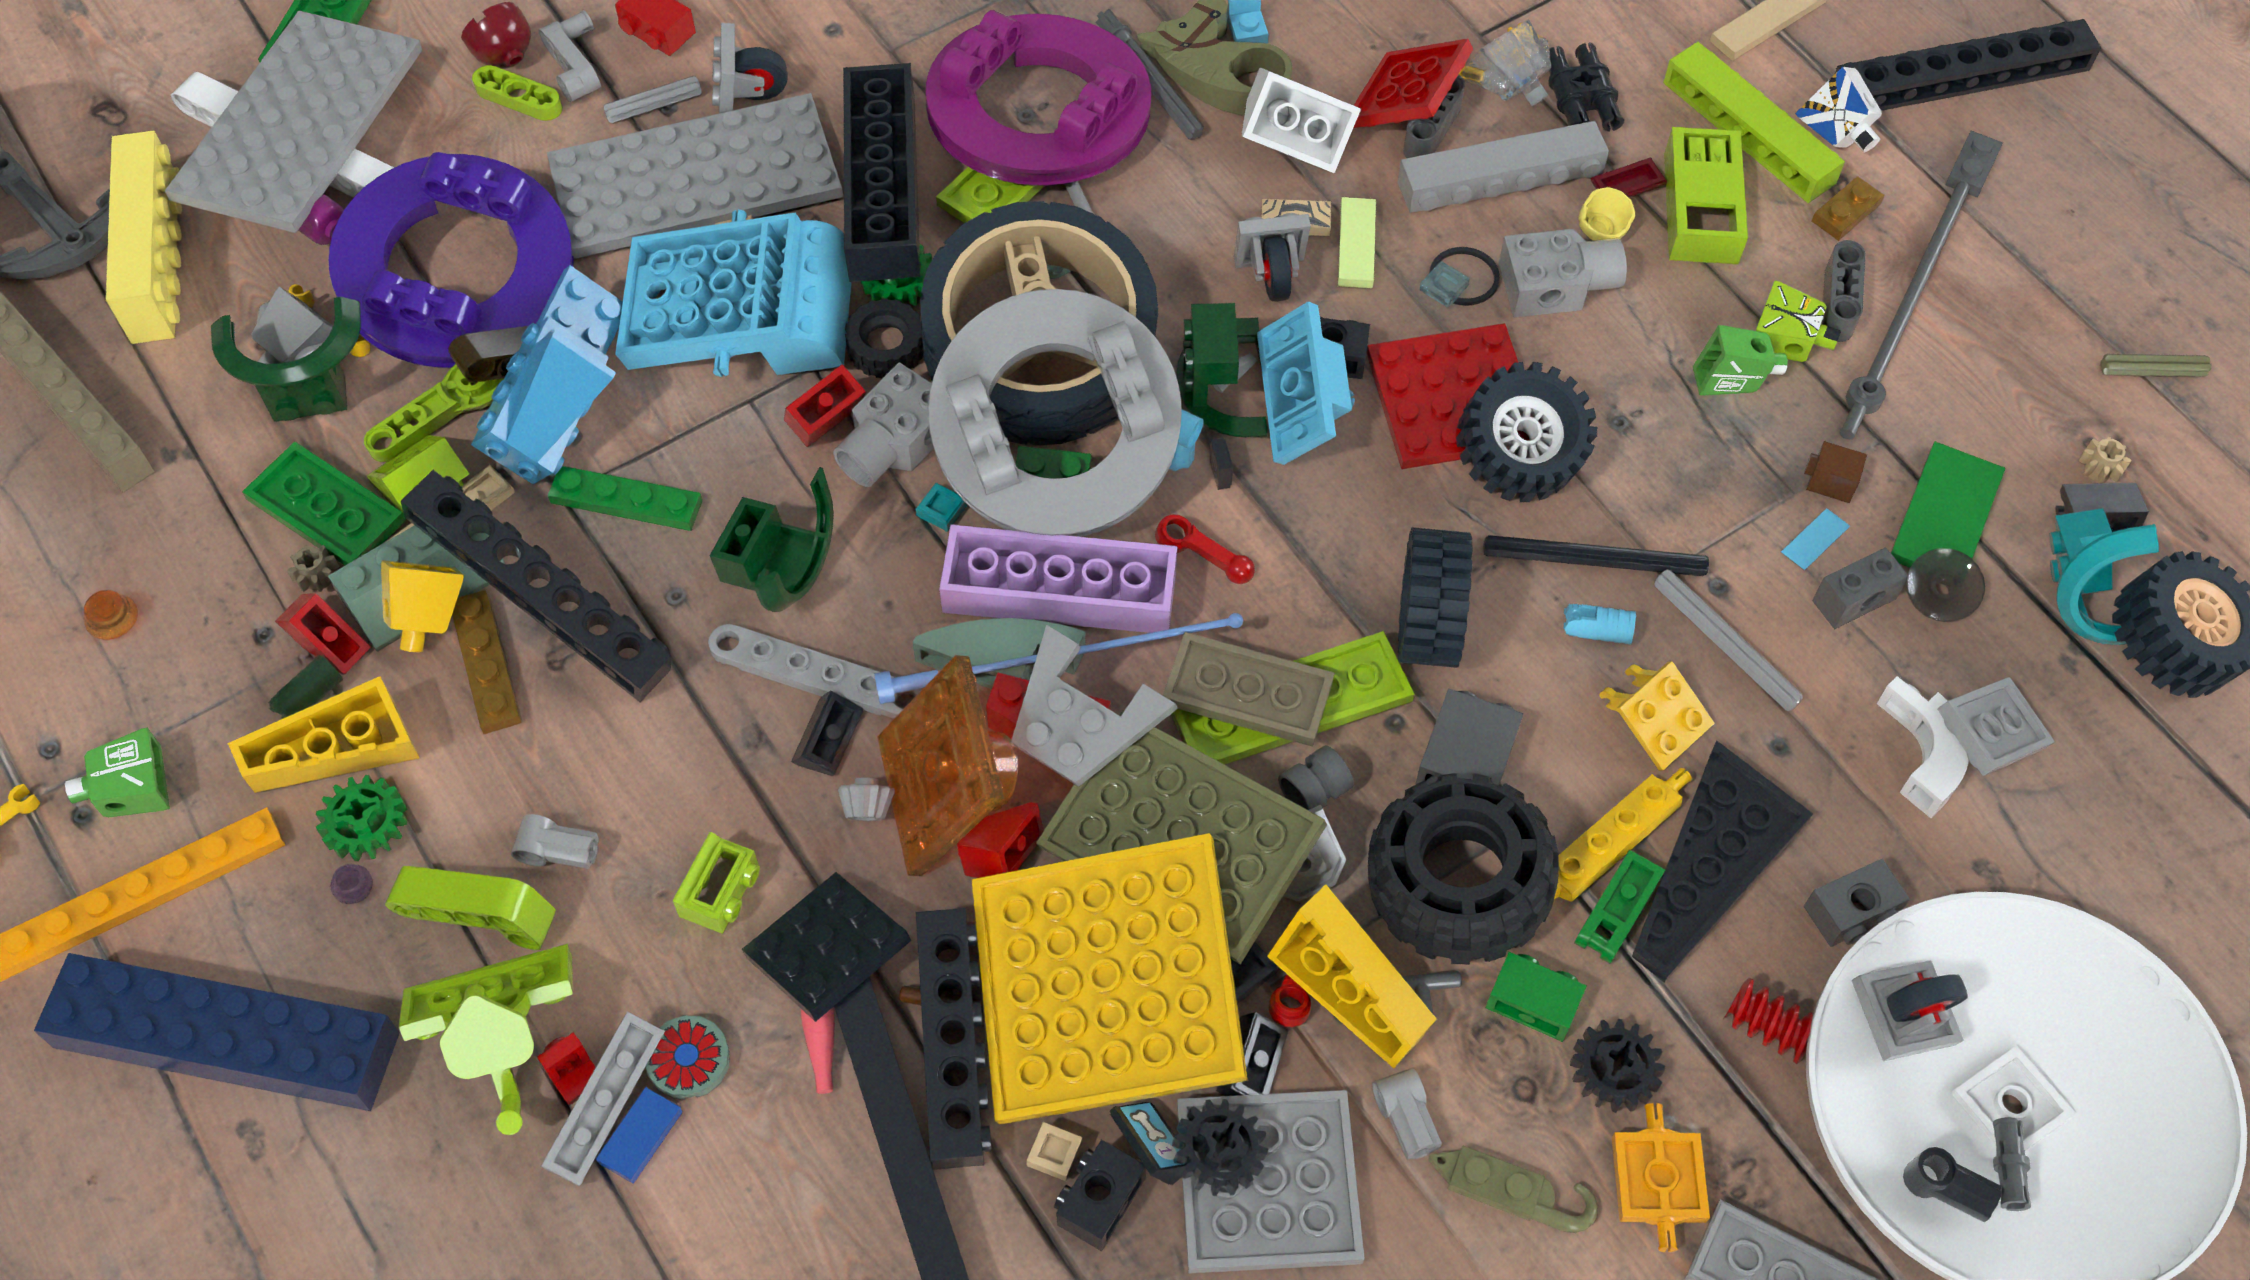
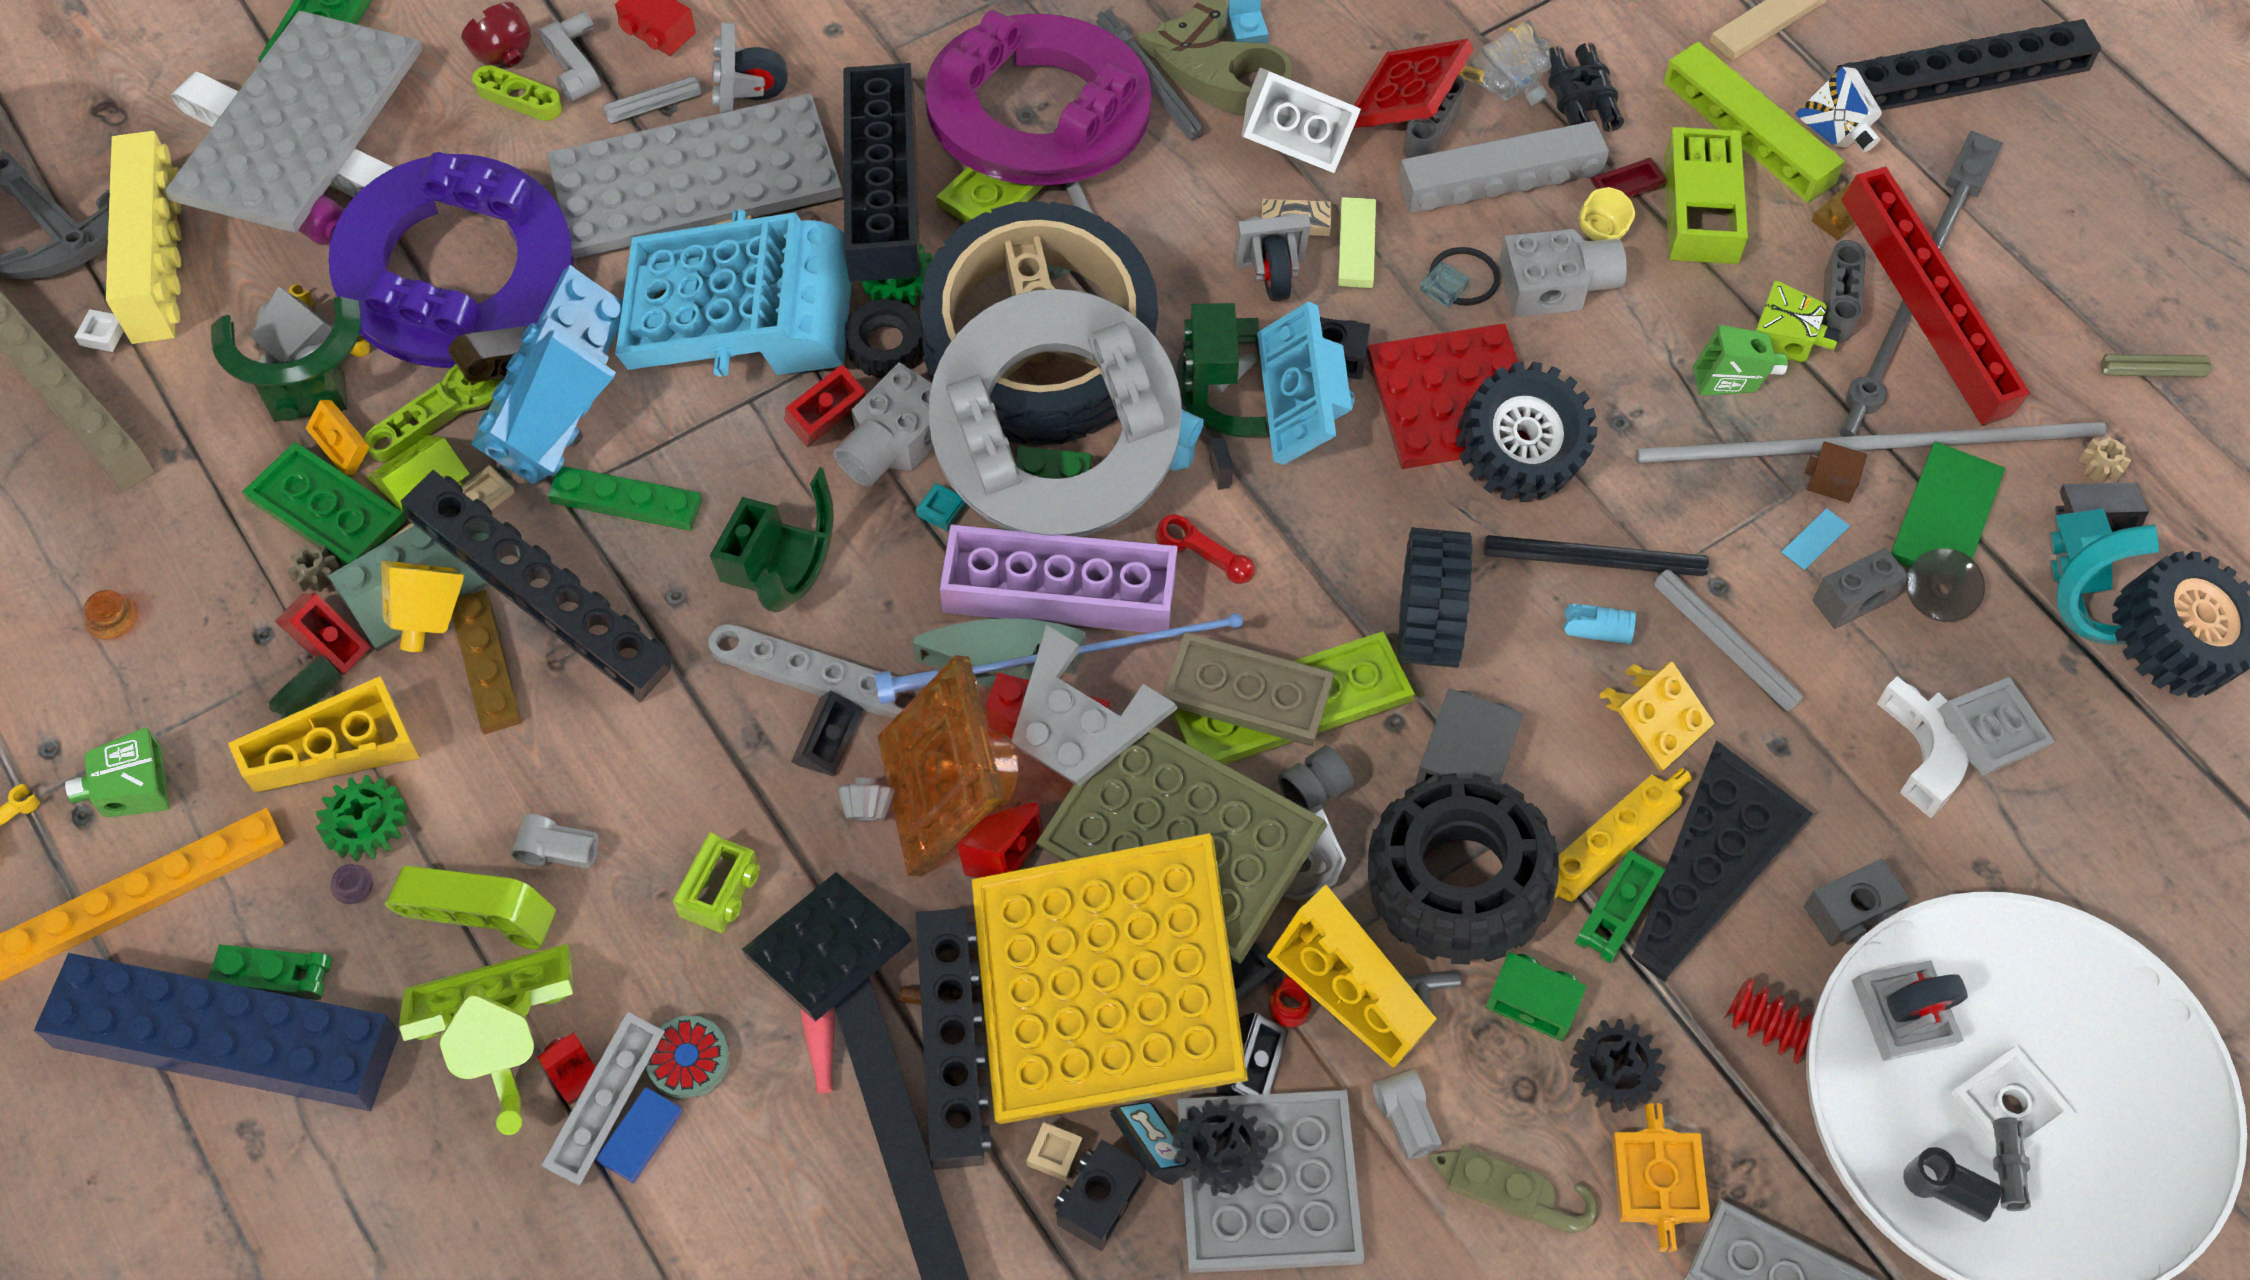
(99, 331): none -> white plate
(271, 970): none -> green plate
(337, 437): none -> light orange plate
(1871, 442): none -> light grey piece
(1935, 296): none -> red brick

